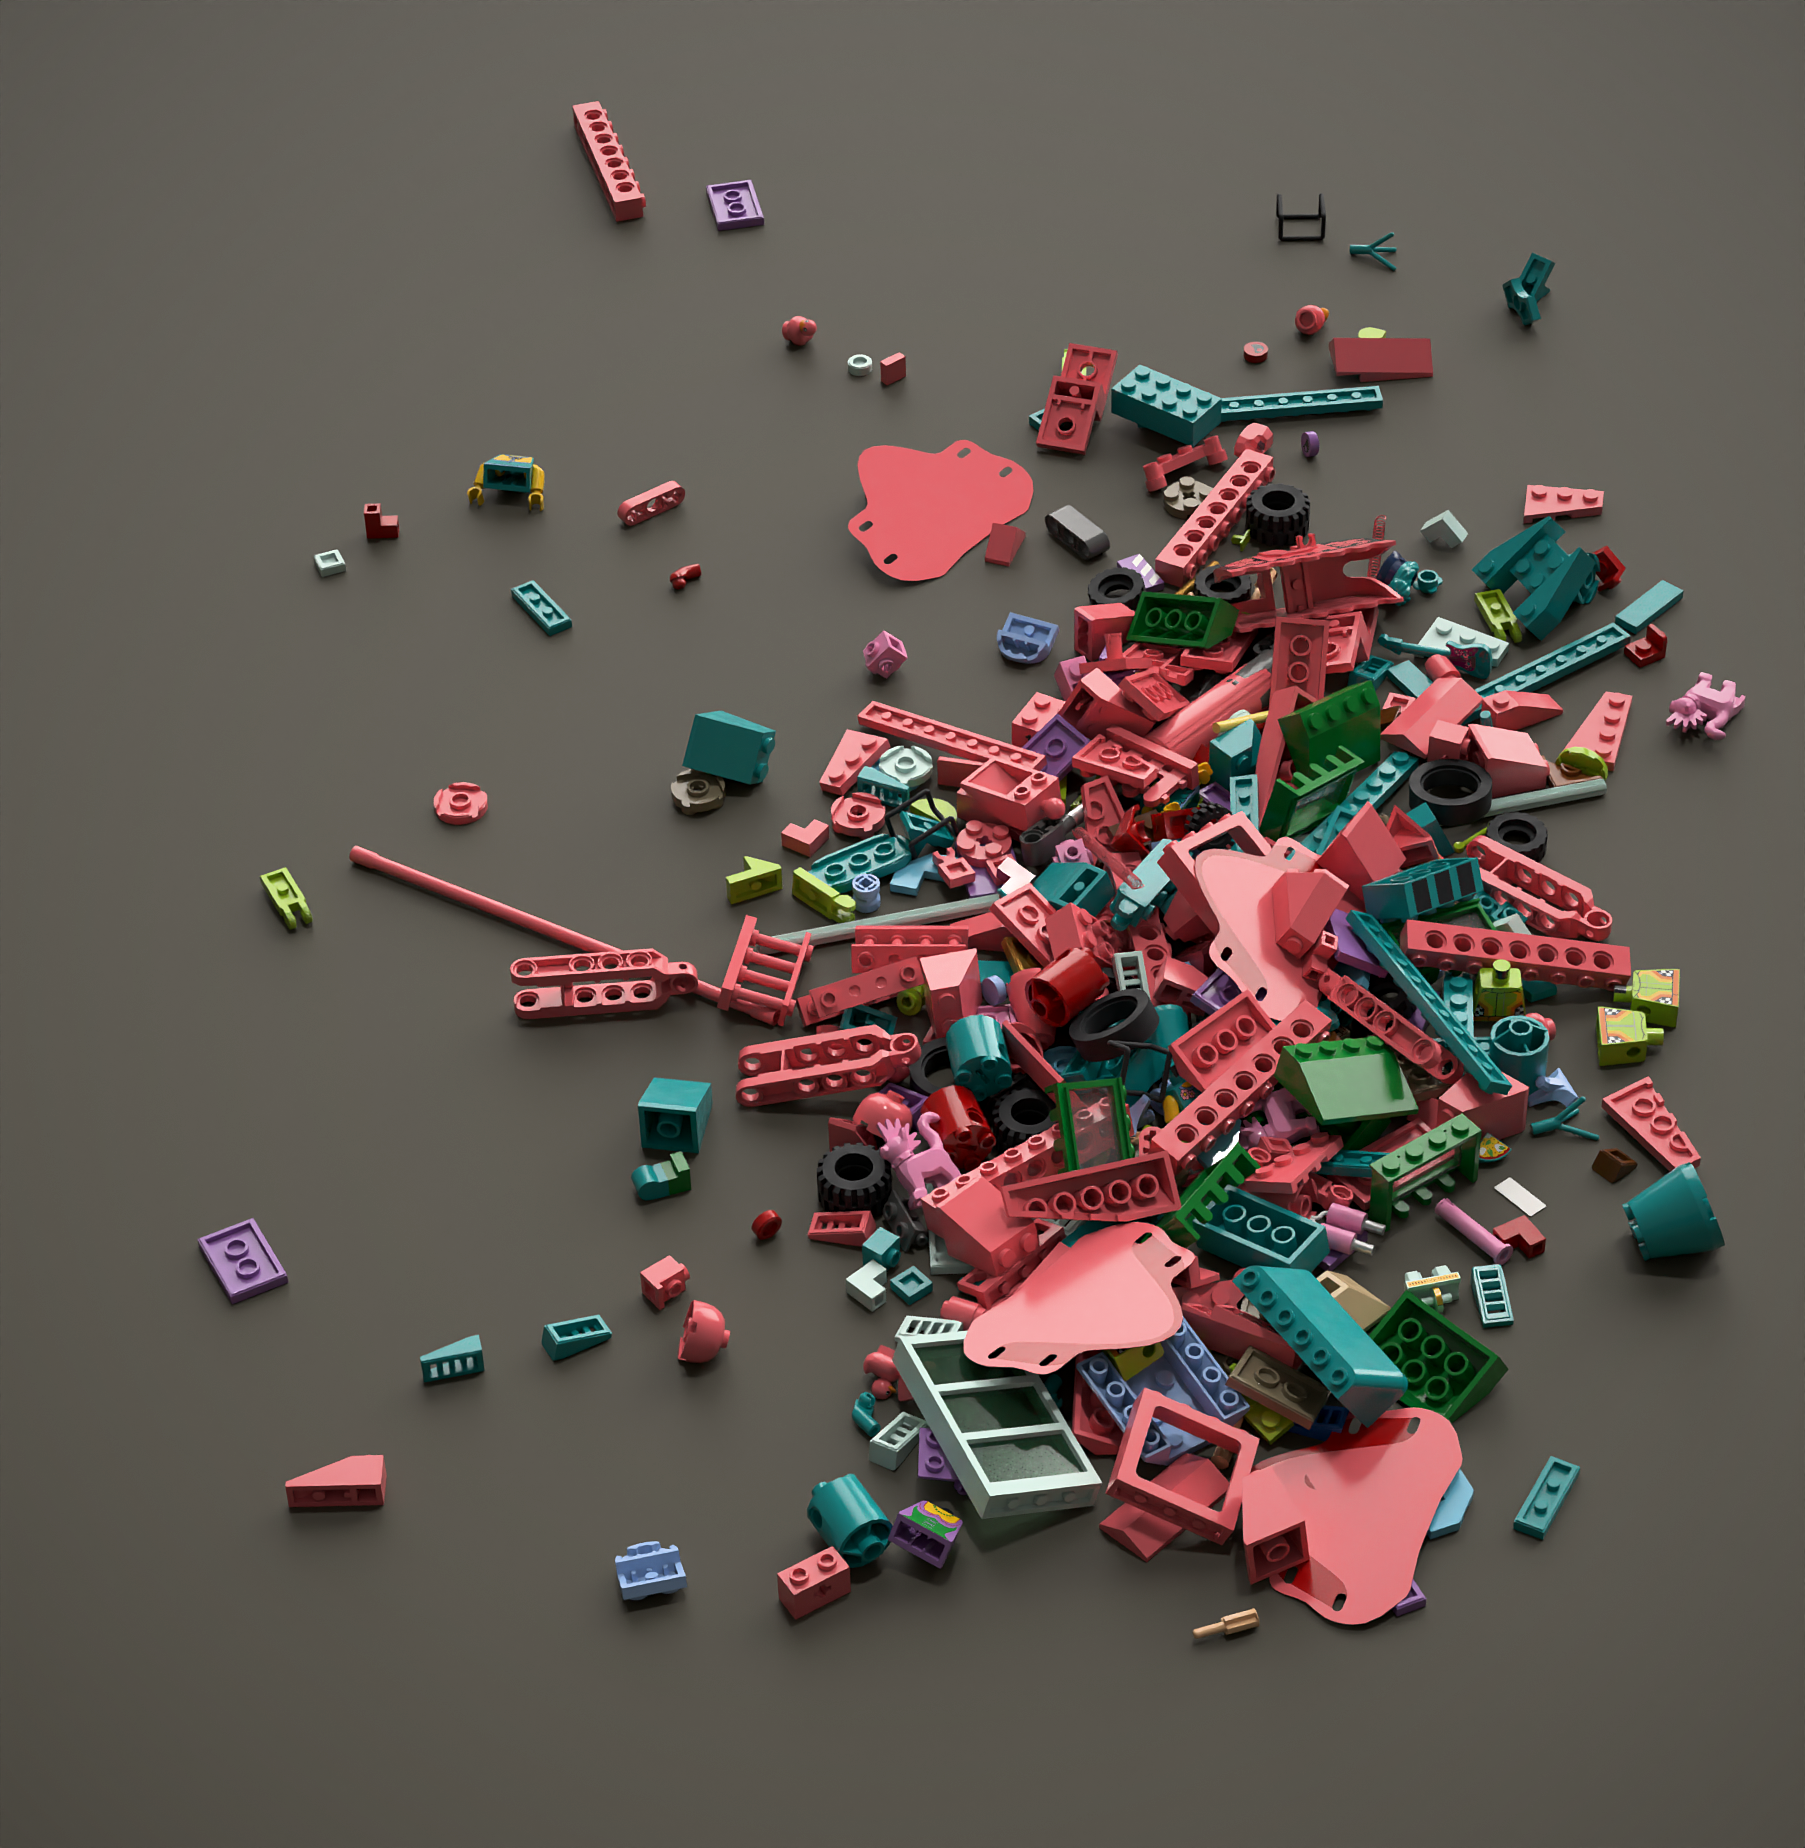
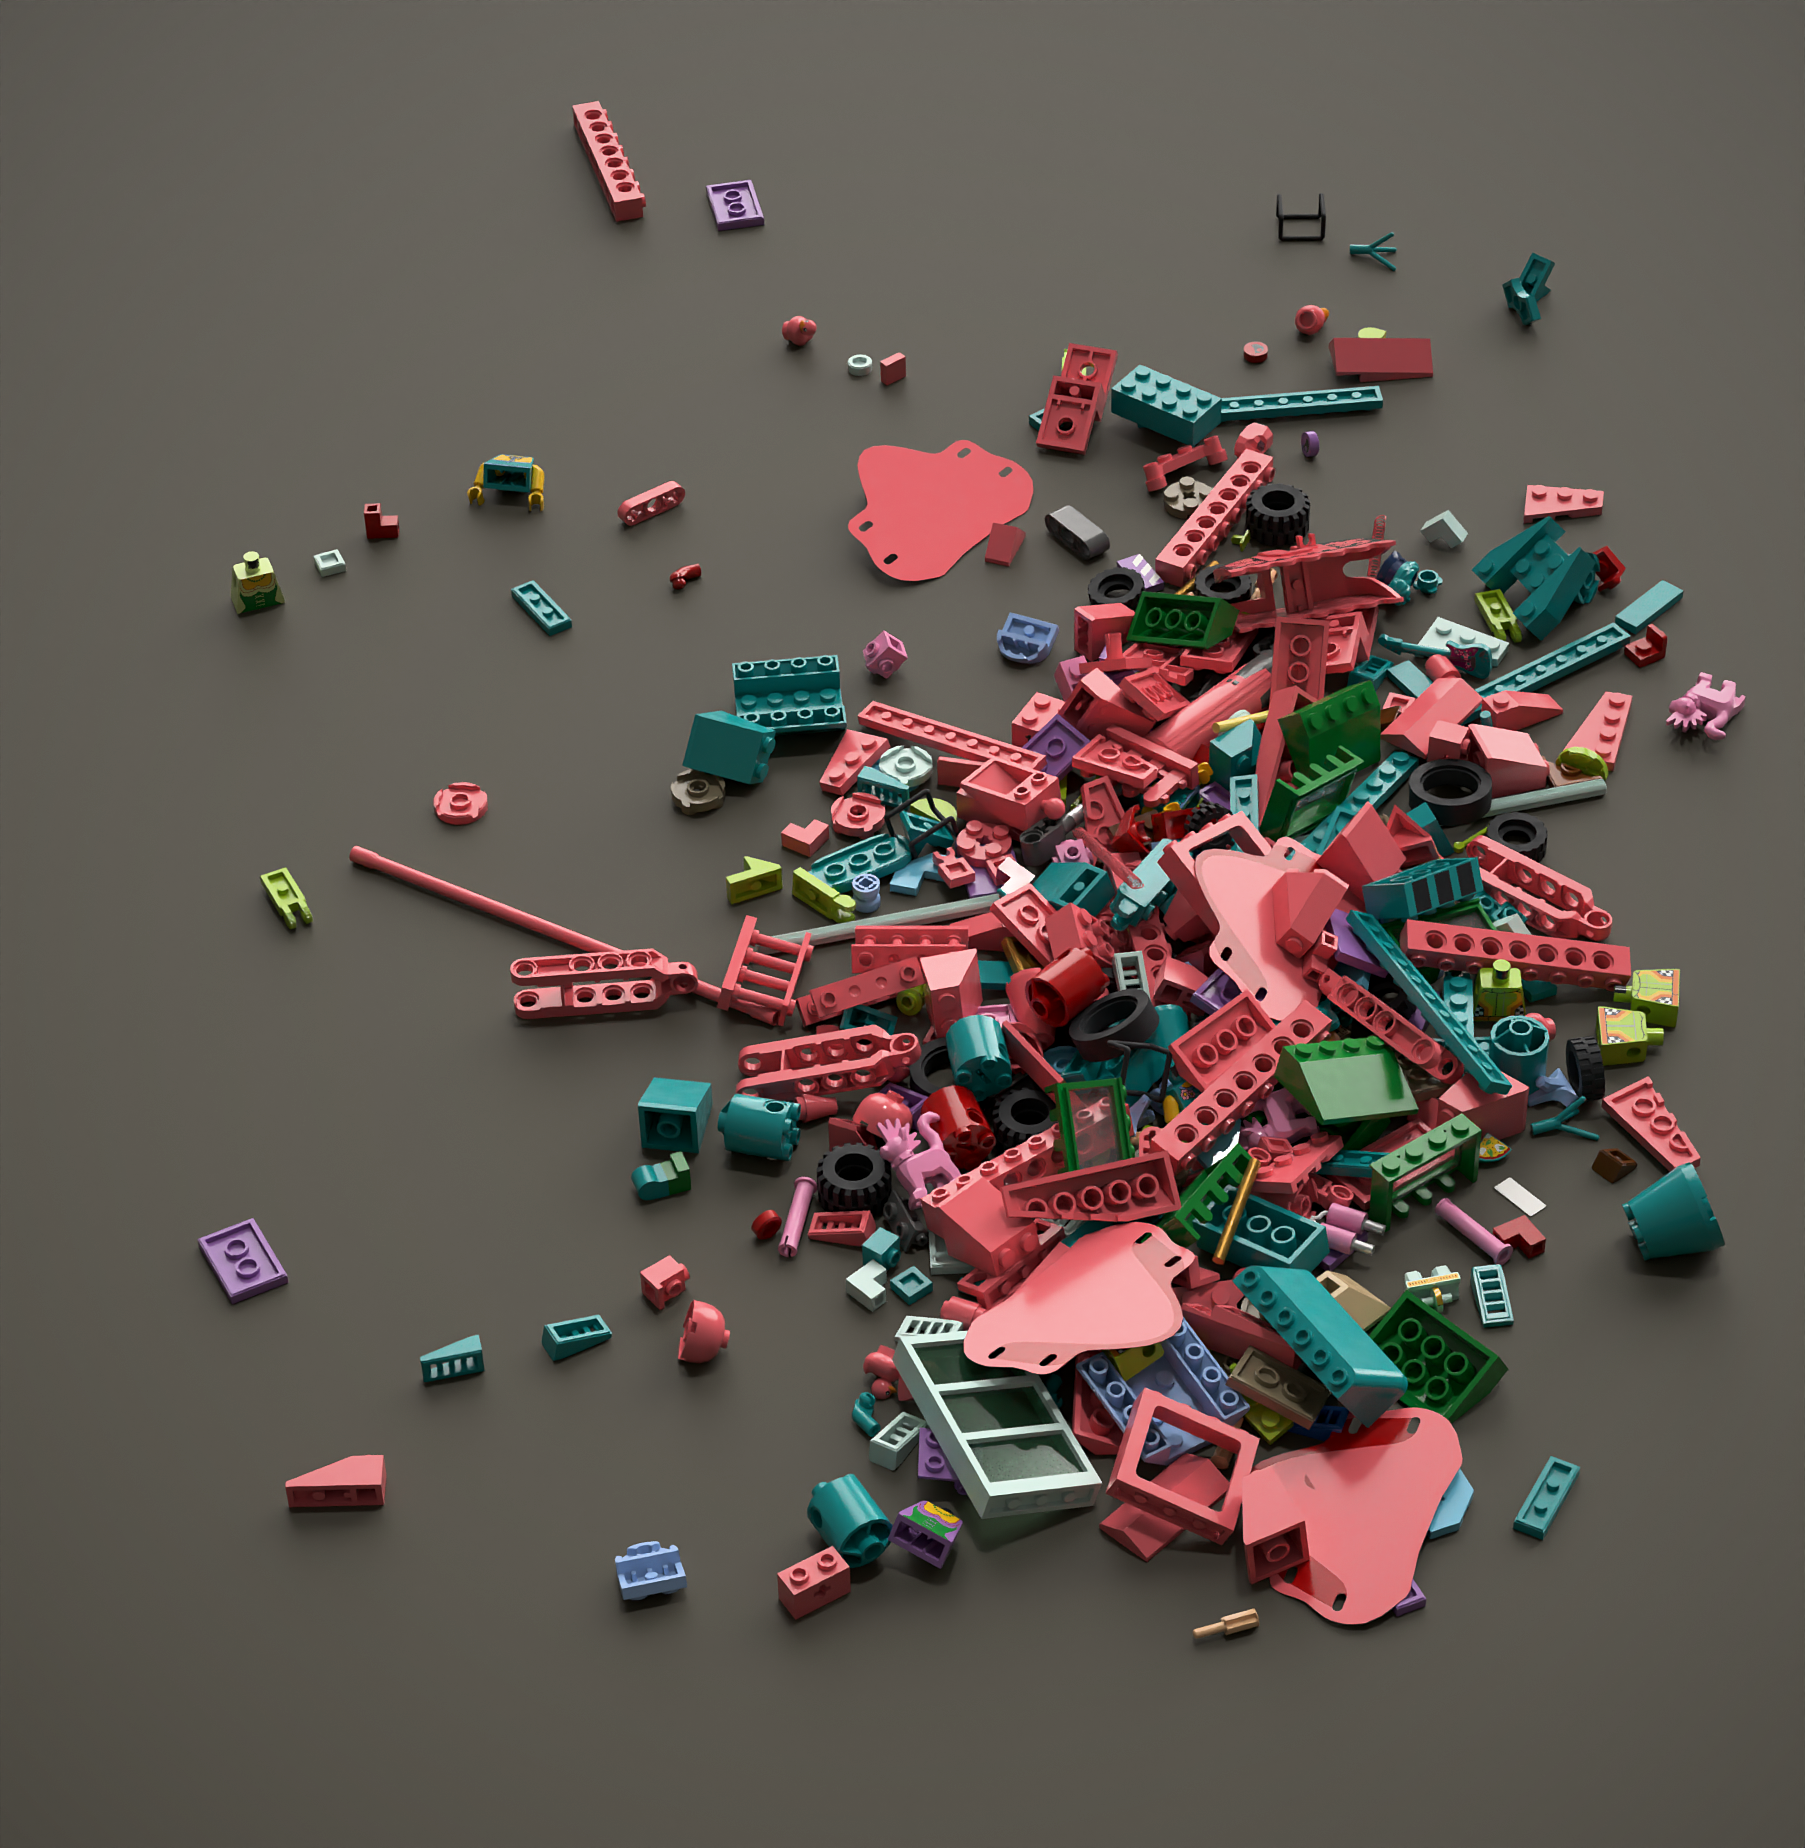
(254, 584): none -> torso
(760, 1126): none -> teal cylinder
(790, 694): none -> teal slope
(796, 1218): none -> bright pink pin
(815, 1107): none -> coral cone
(994, 990): tile -> none
(1236, 1211): none -> pearl gold bar
(1585, 1068): none -> black tyre

